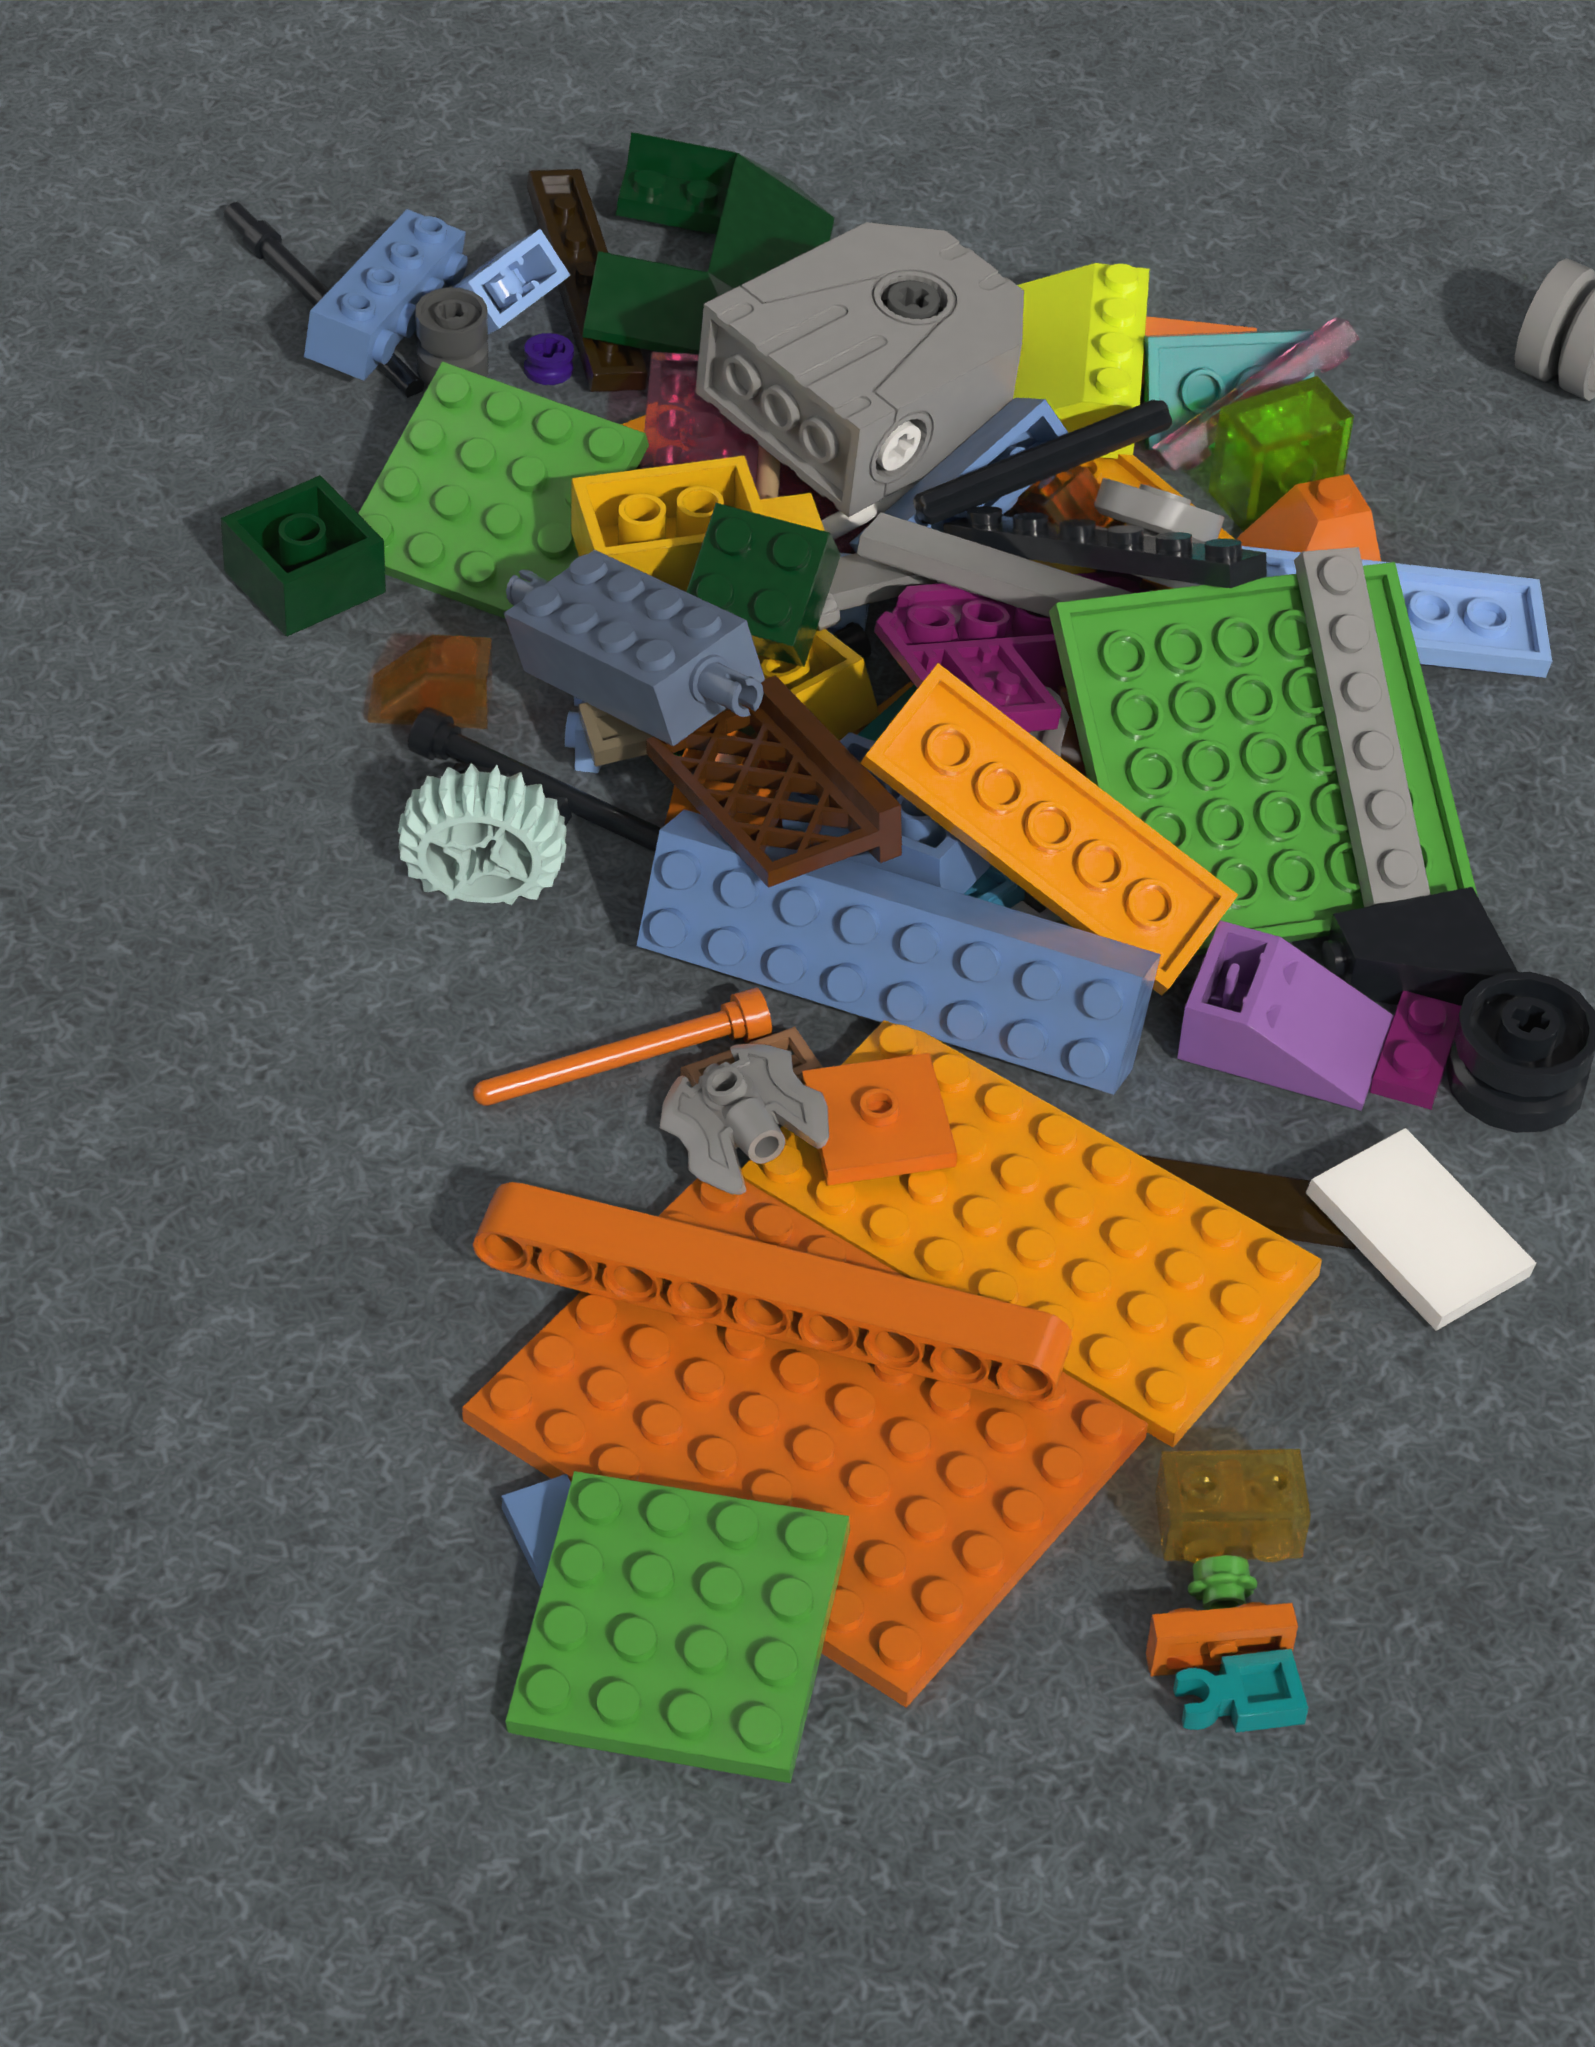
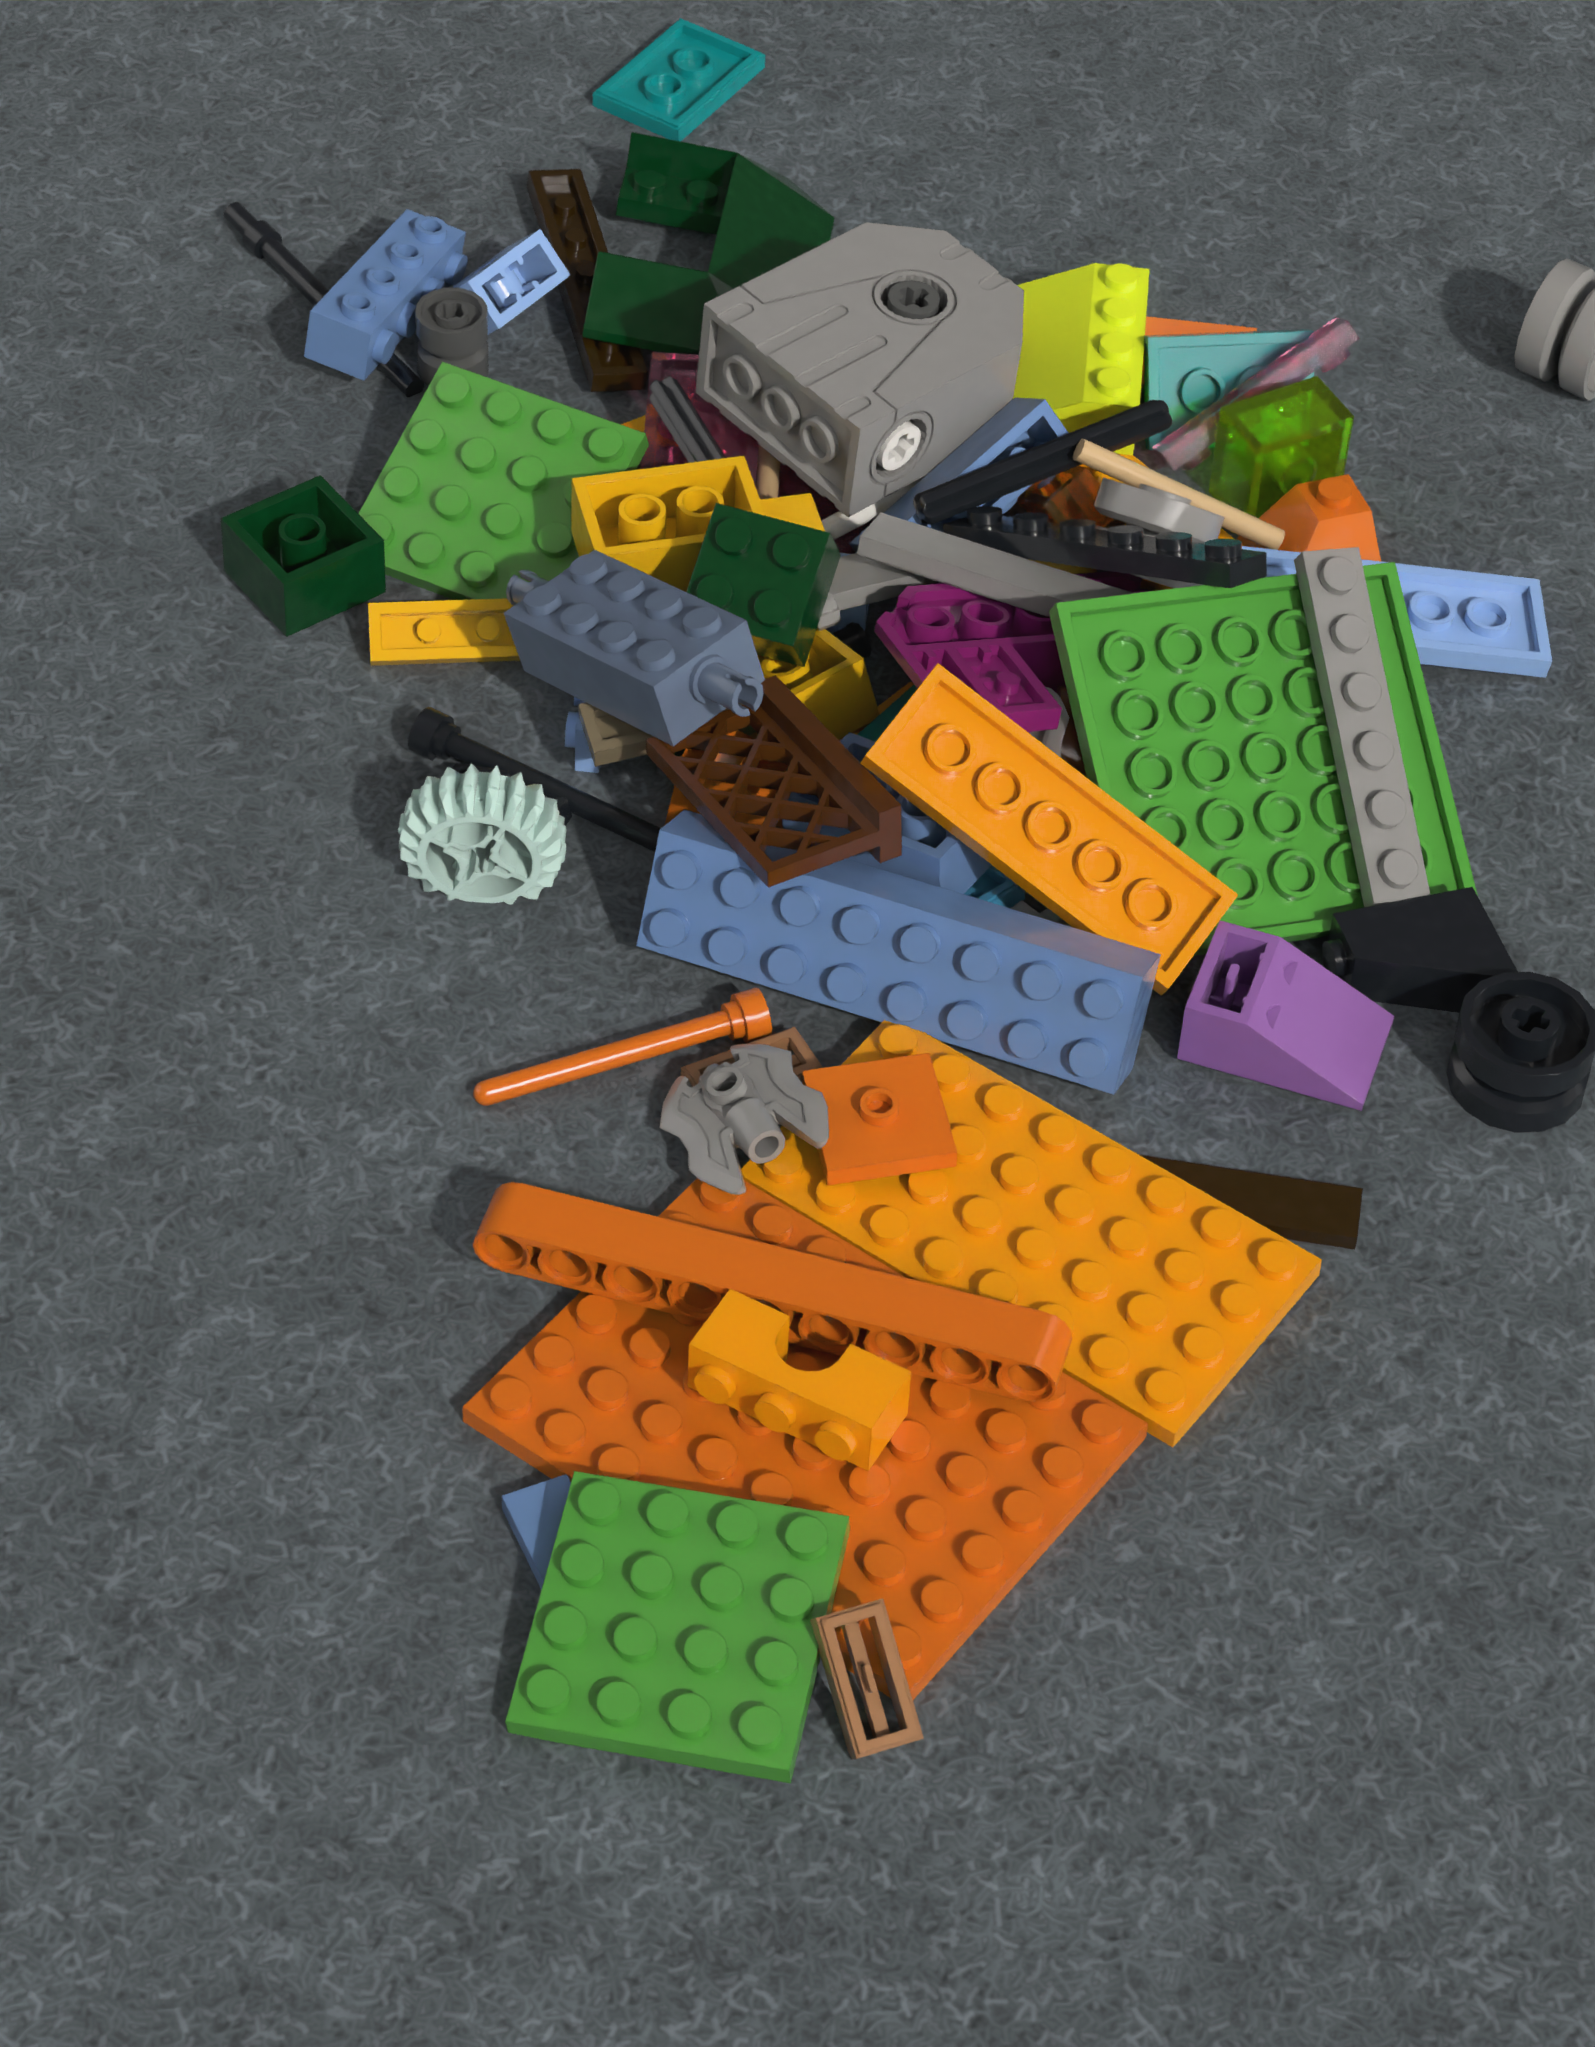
(437, 673): clear orange slope -> none
(440, 632): none -> yellow plate
(548, 359): dark purple bush -> none
(678, 80): none -> teal tile
(683, 421): none -> black axle
(839, 1409): none -> light orange arch
(841, 1688): none -> medium nougat tile
(1134, 474): none -> tan bar
(1202, 1637): orange plate -> none
(1222, 1582): bright green plate -> none
(1232, 1504): clear yellow brick -> none
(1253, 1688): teal plate -> none
(1416, 1050): magenta plate -> none
(1420, 1228): white tile -> none

